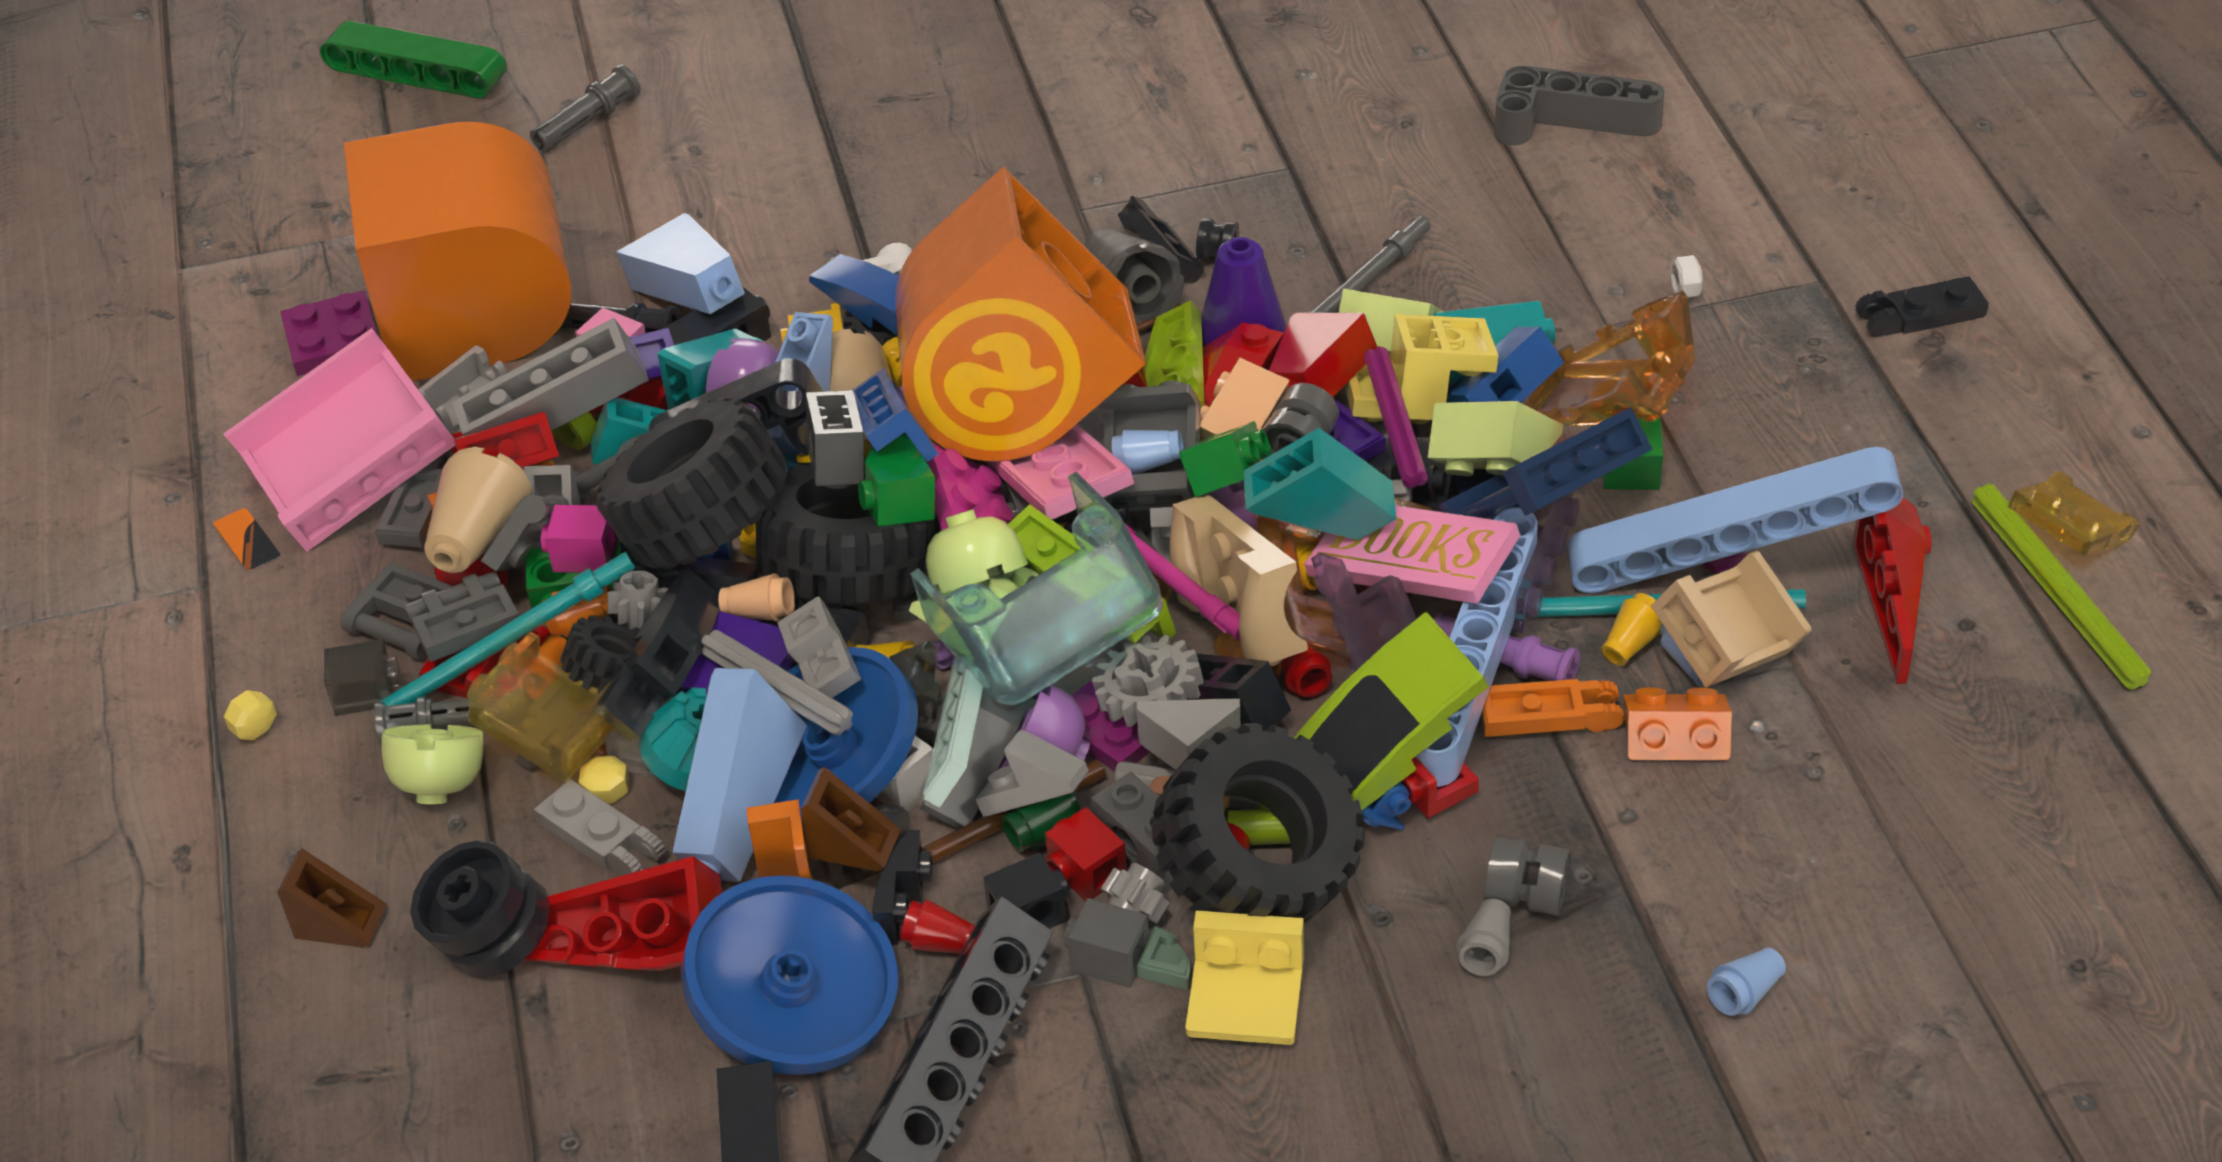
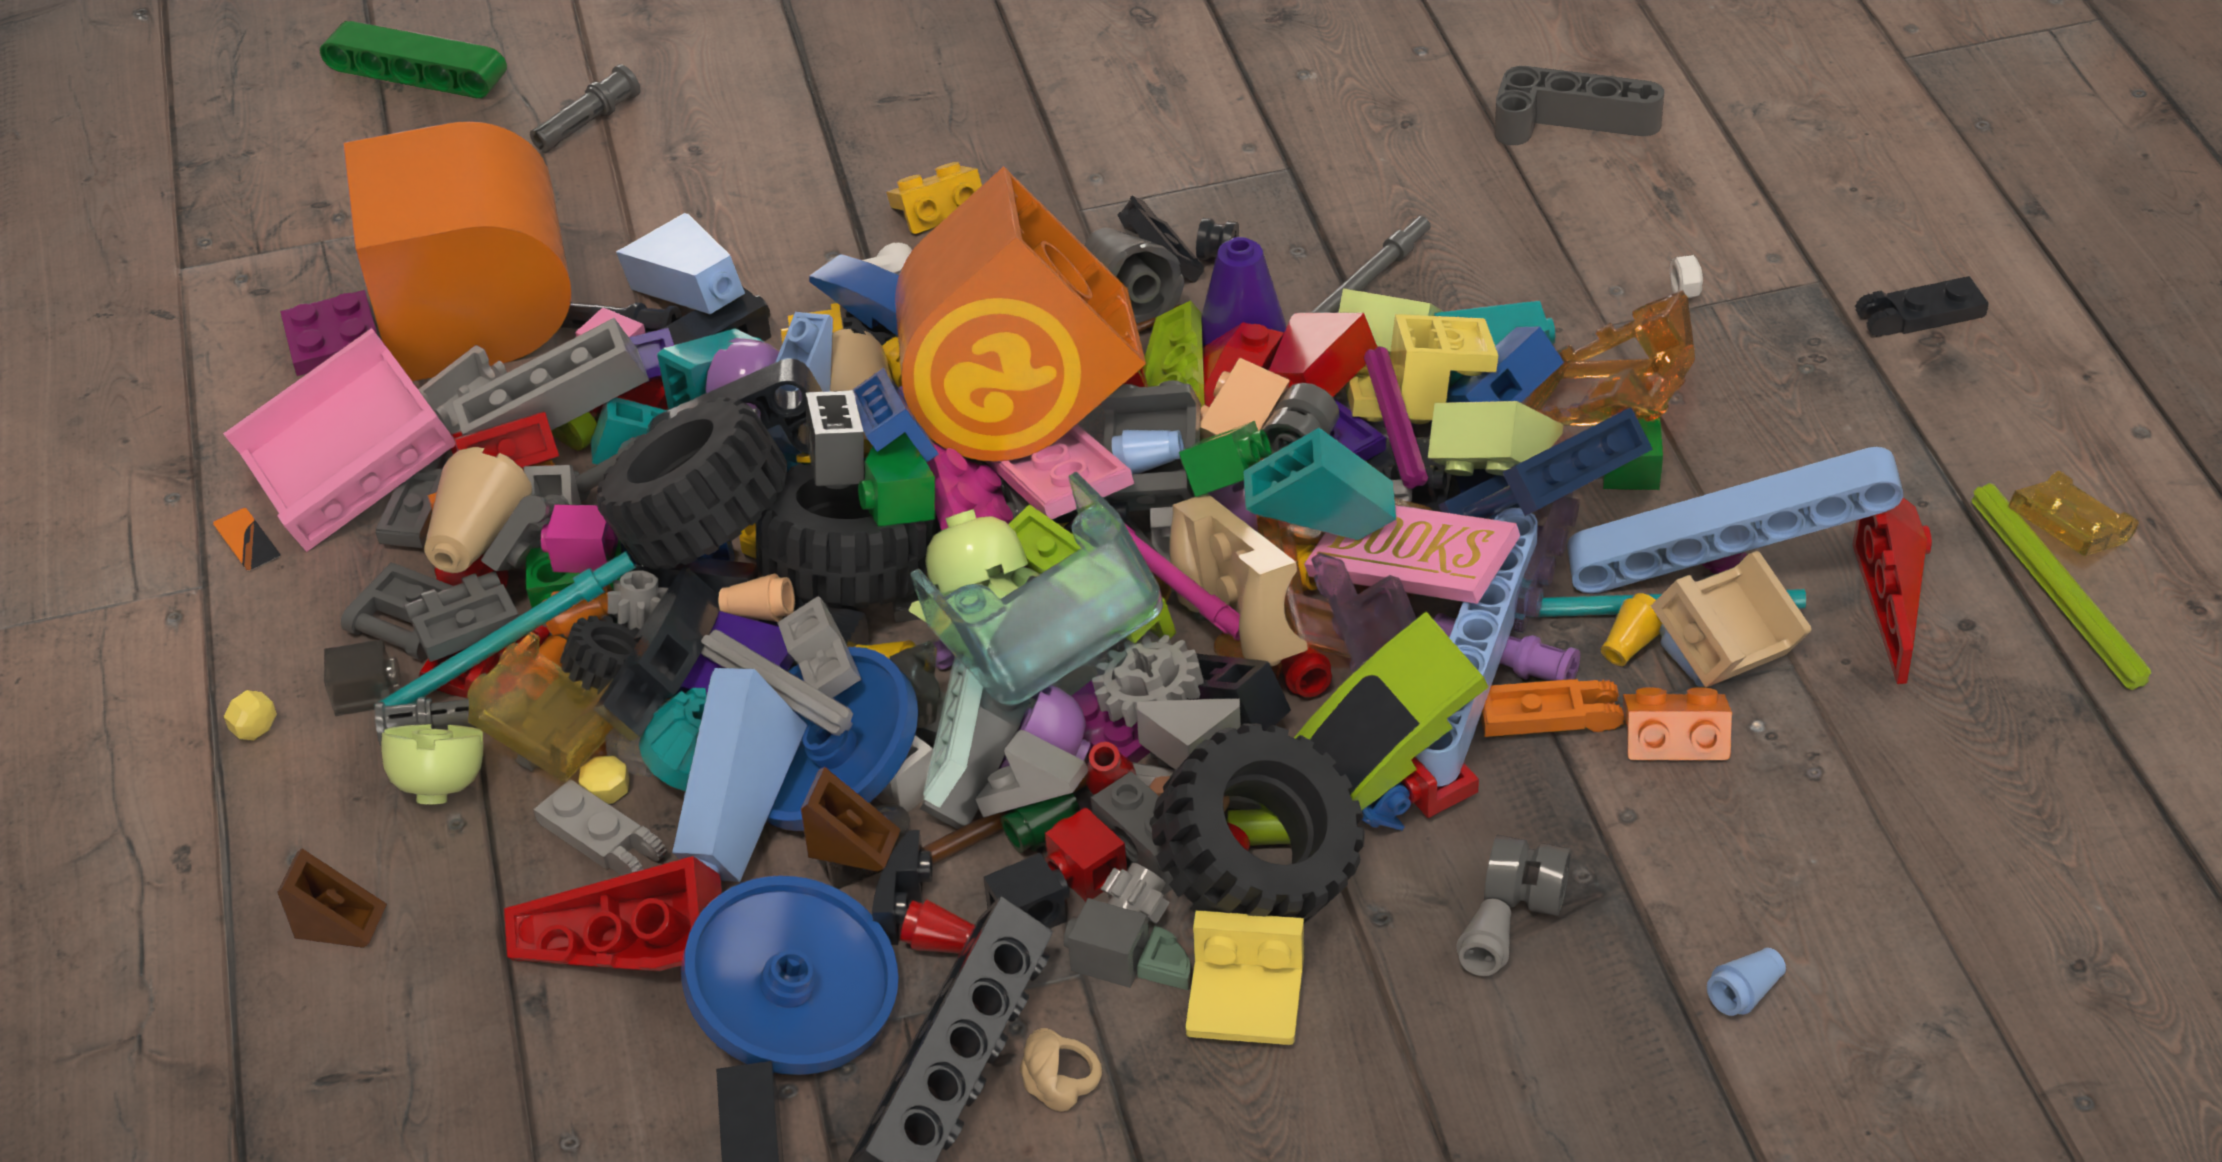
(480, 909): black wheel -> none
(779, 840): orange panel -> none
(934, 198): none -> yellow bracket
(1040, 1070): none -> tan piece
(1106, 766): none -> red cone

